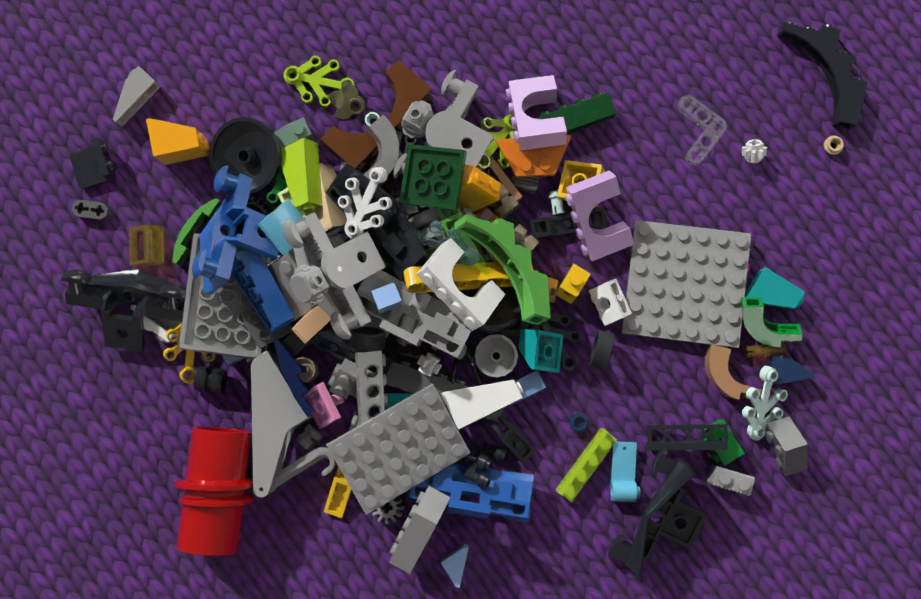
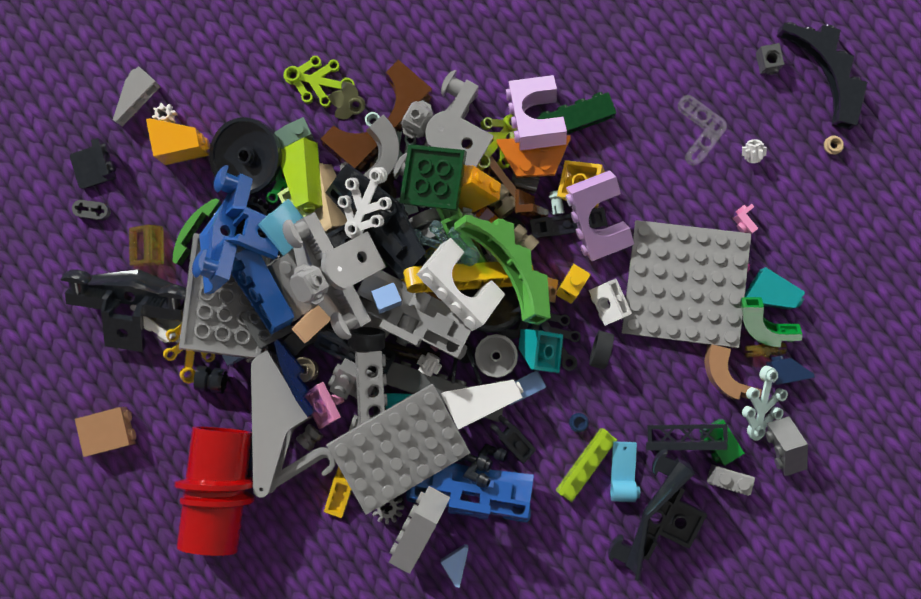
(105, 431): none -> medium nougat brick
(159, 111): none -> white gear
(526, 205): none -> reddish brown panel
(743, 221): none -> bright pink bracket
(770, 51): none -> dark grey brick

